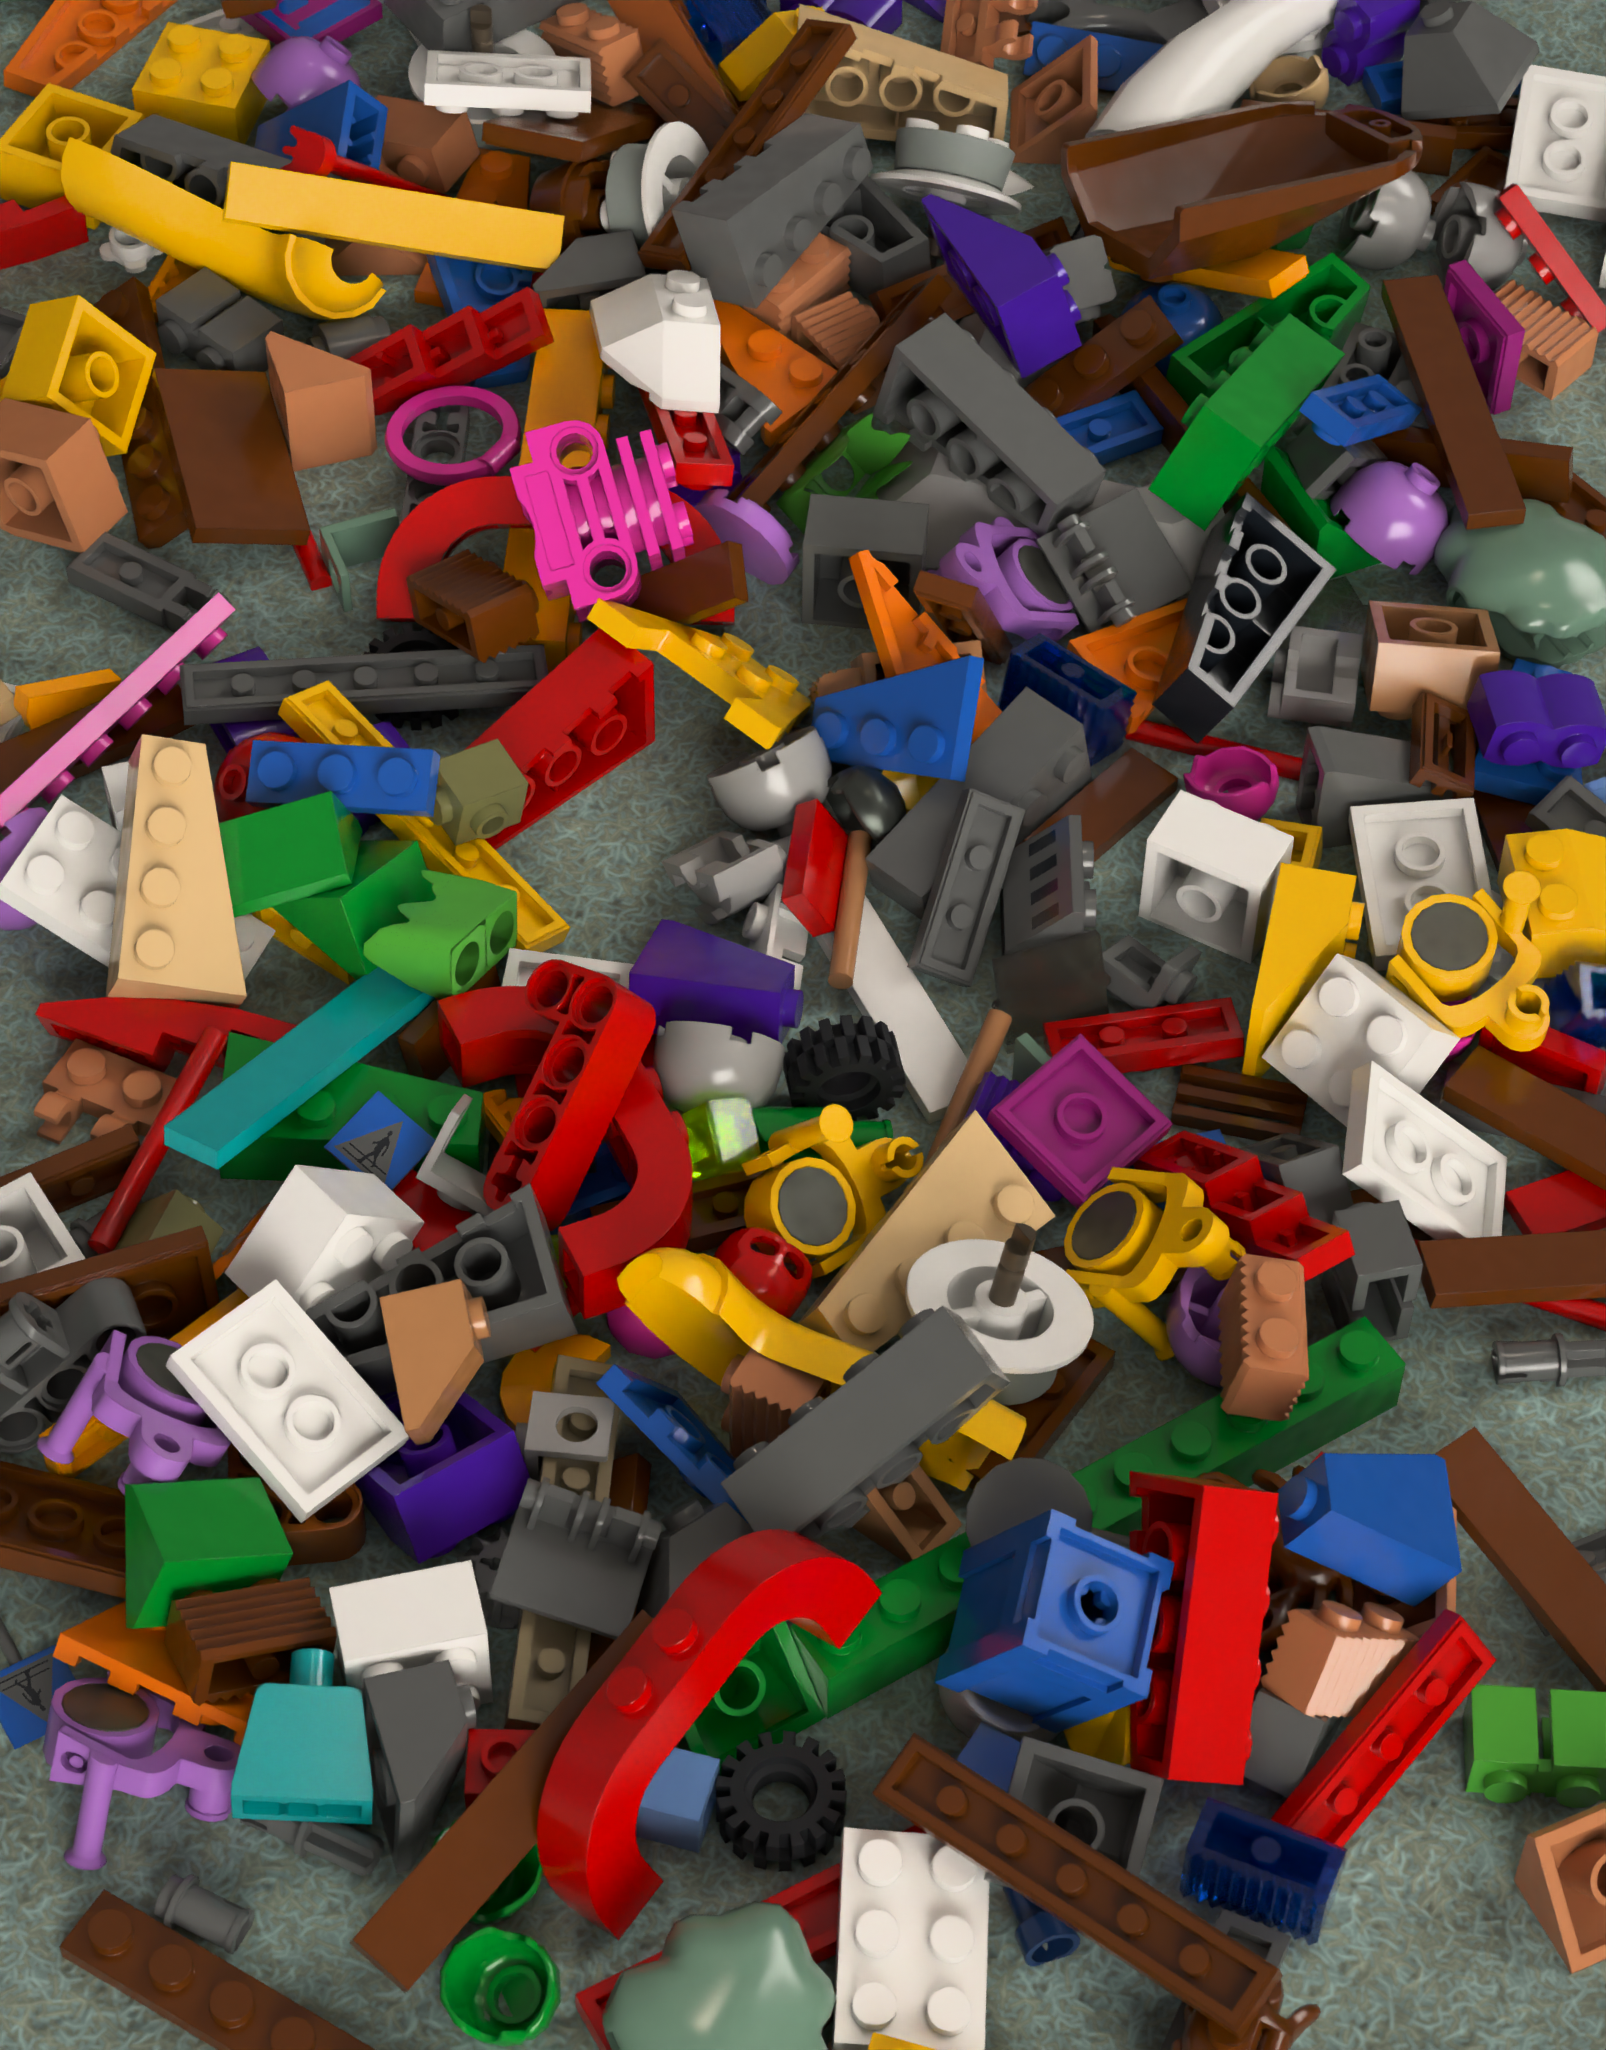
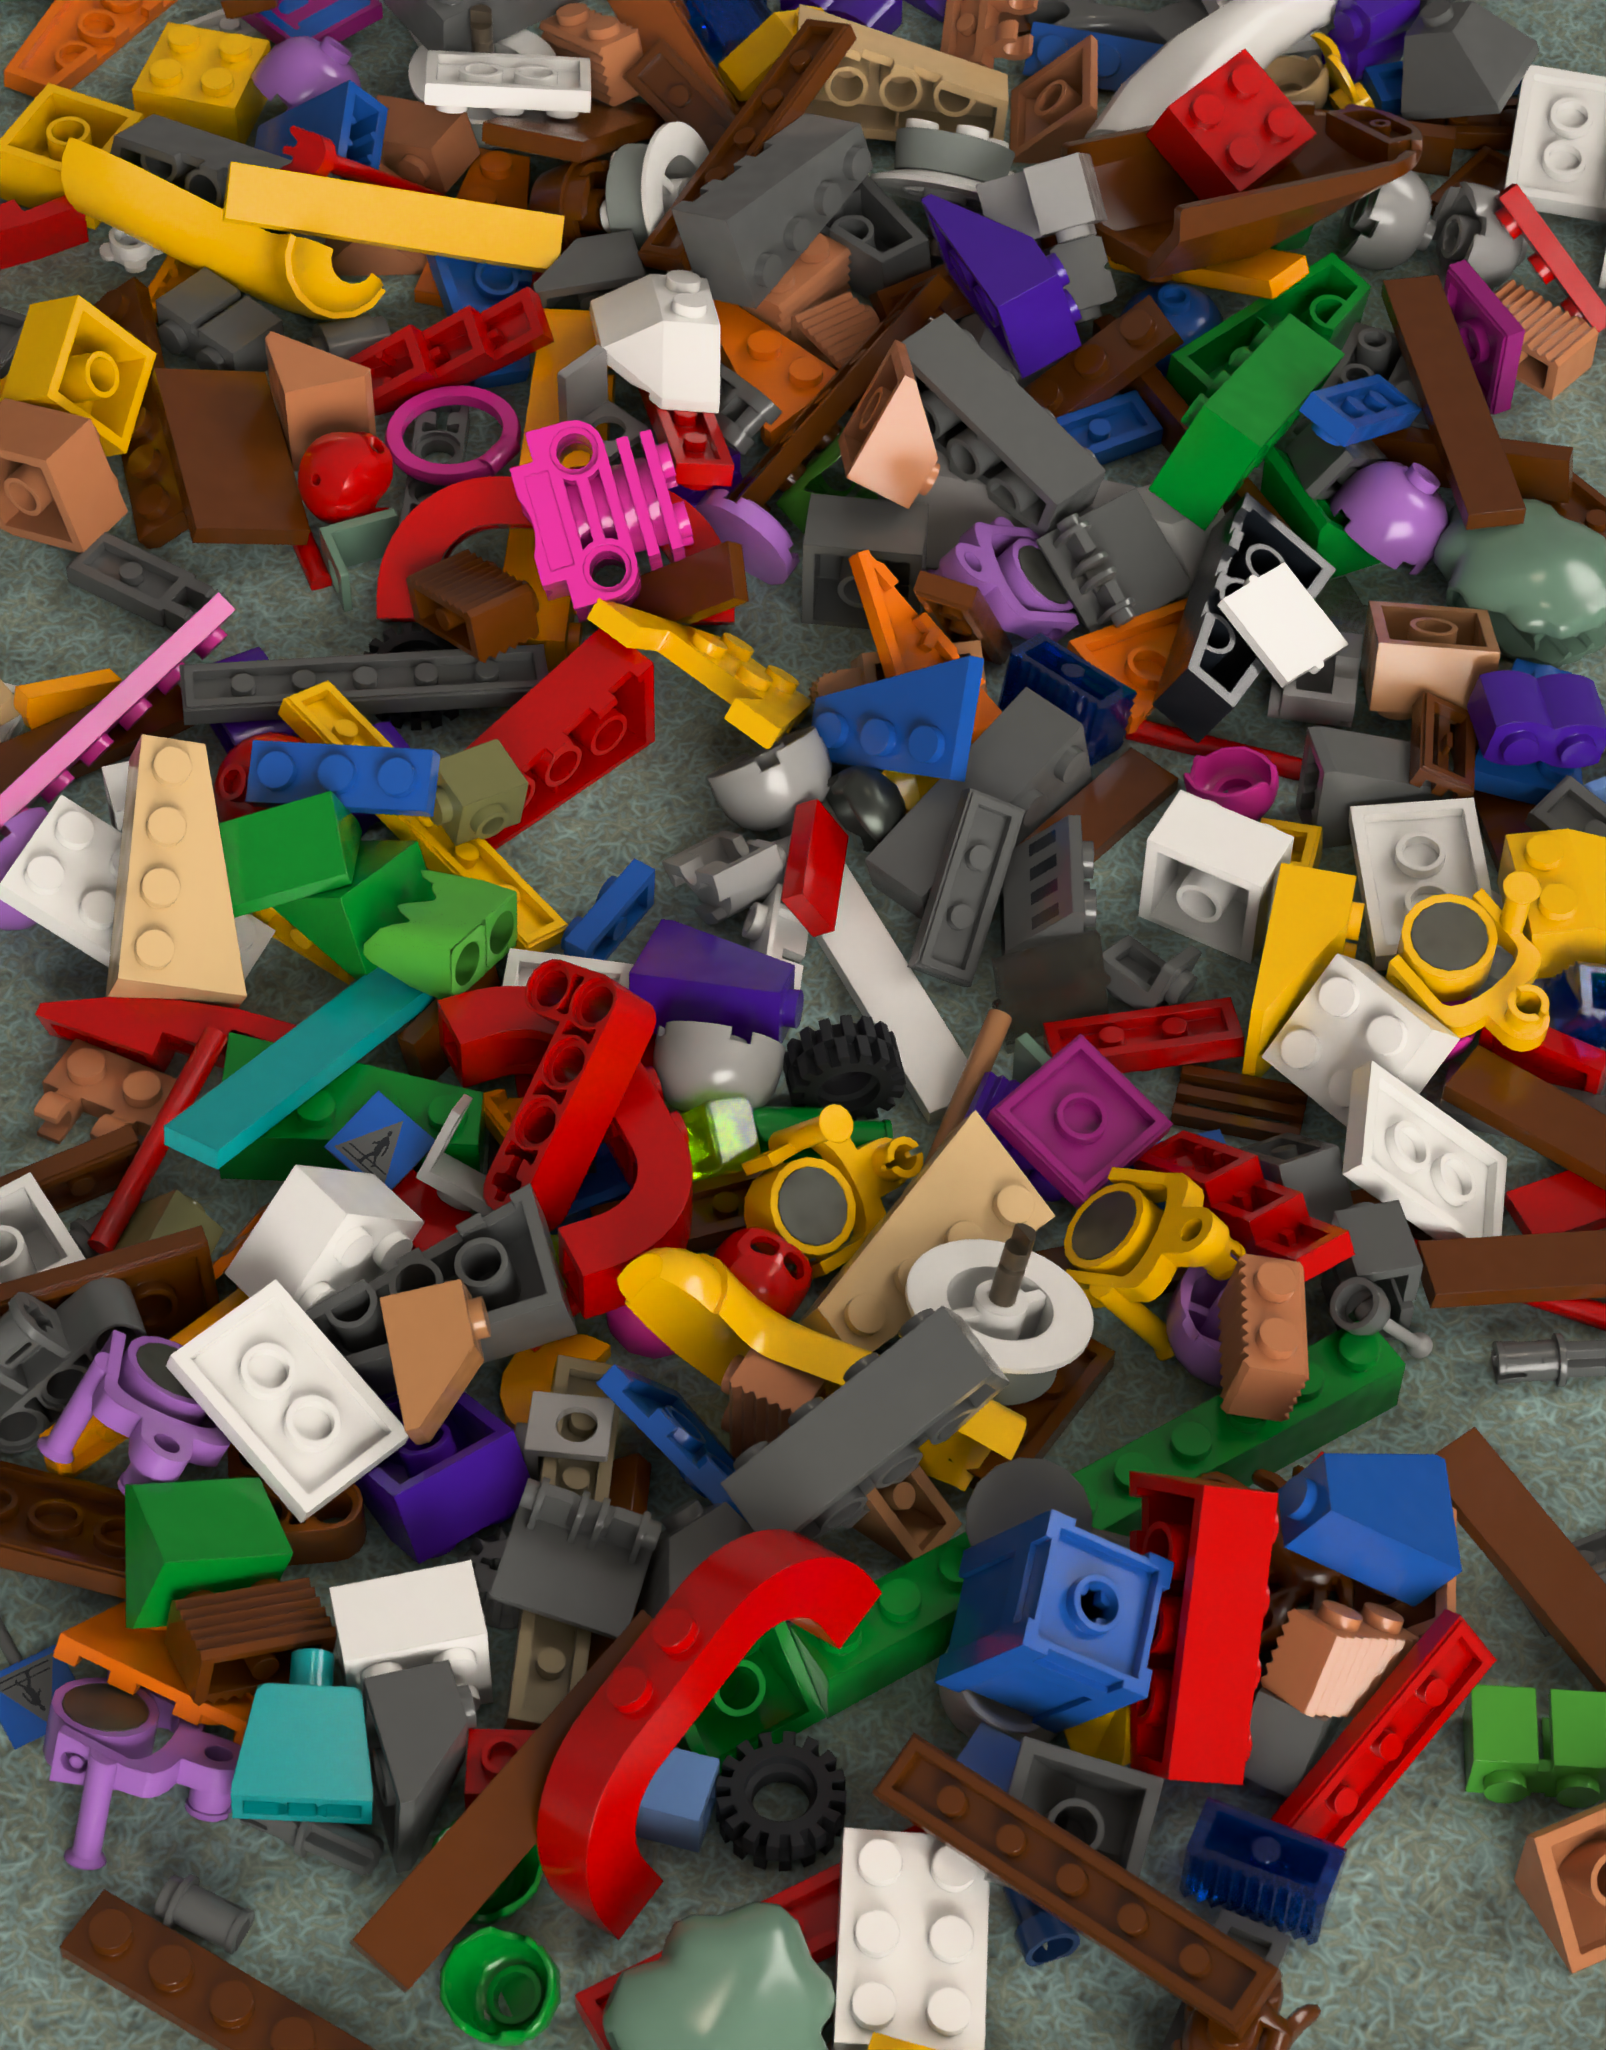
(344, 475): none -> red helmet
(585, 398): none -> light grey bracket
(616, 912): none -> blue plate
(850, 910): medium nougat bar -> none
(889, 436): none -> nougat slope
(1047, 199): none -> light grey brick
(1231, 130): none -> red brick
(1283, 624): none -> white piece
(1339, 79): none -> yellow plate
(1366, 1302): none -> dark grey hinge

